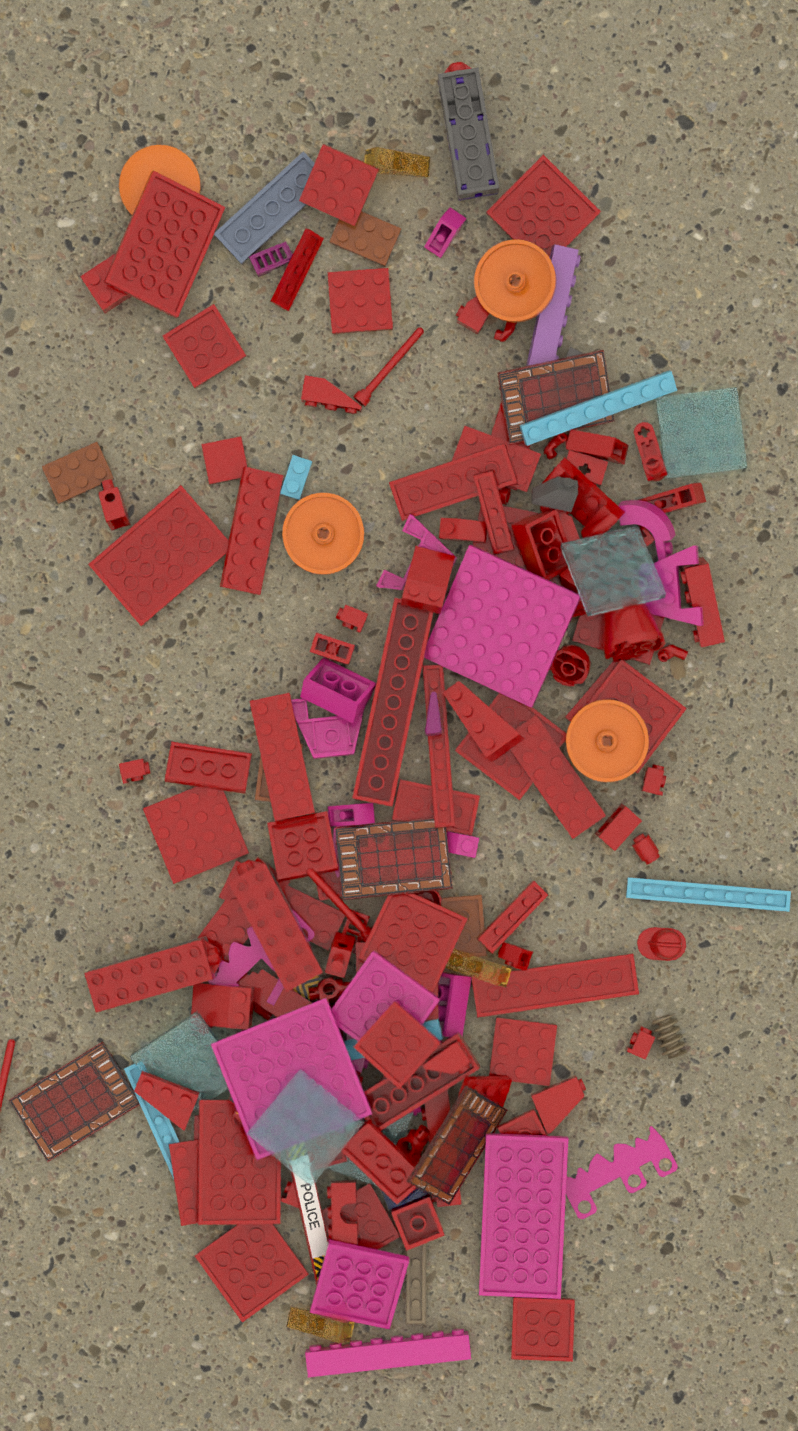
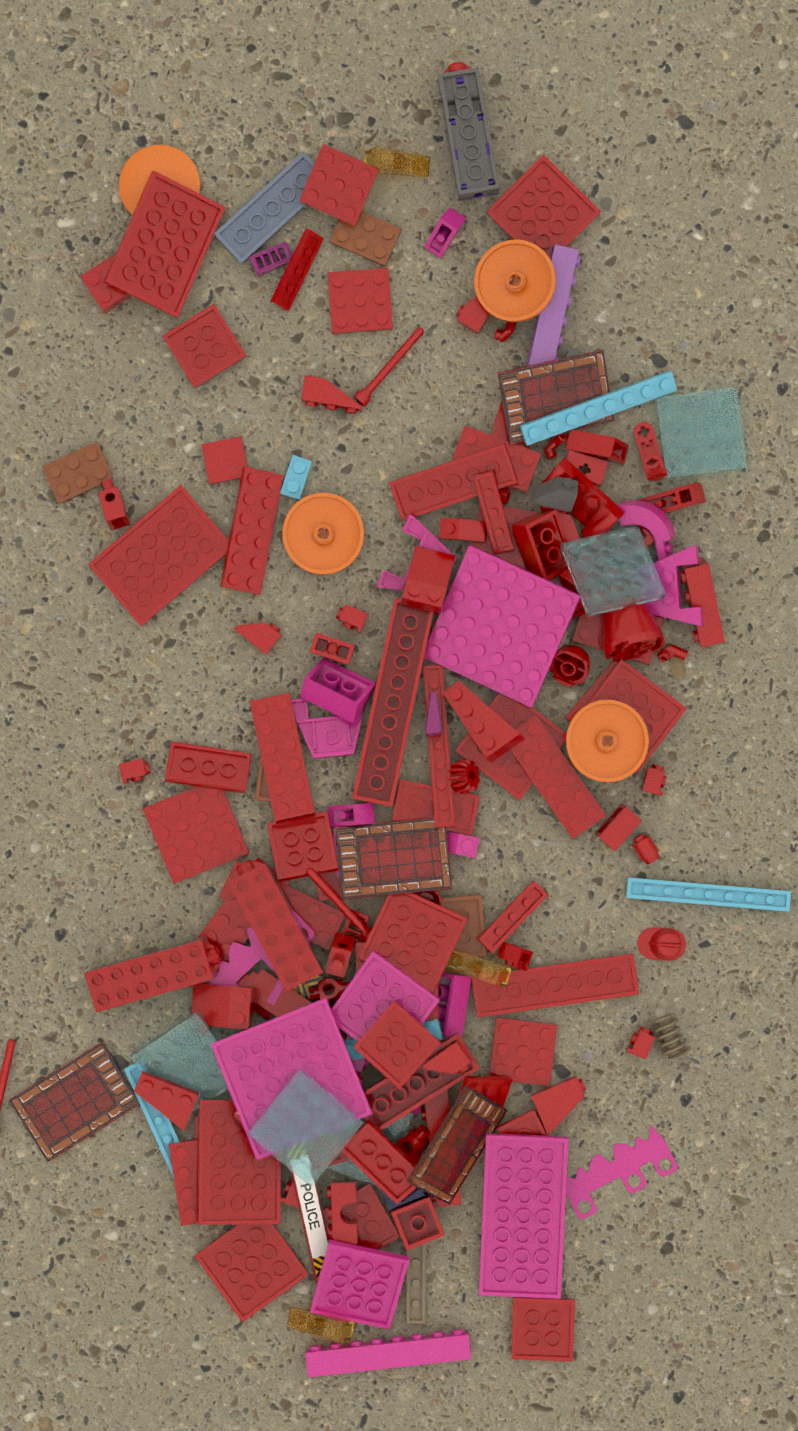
(260, 635): none -> red slope
(464, 776): none -> red gear

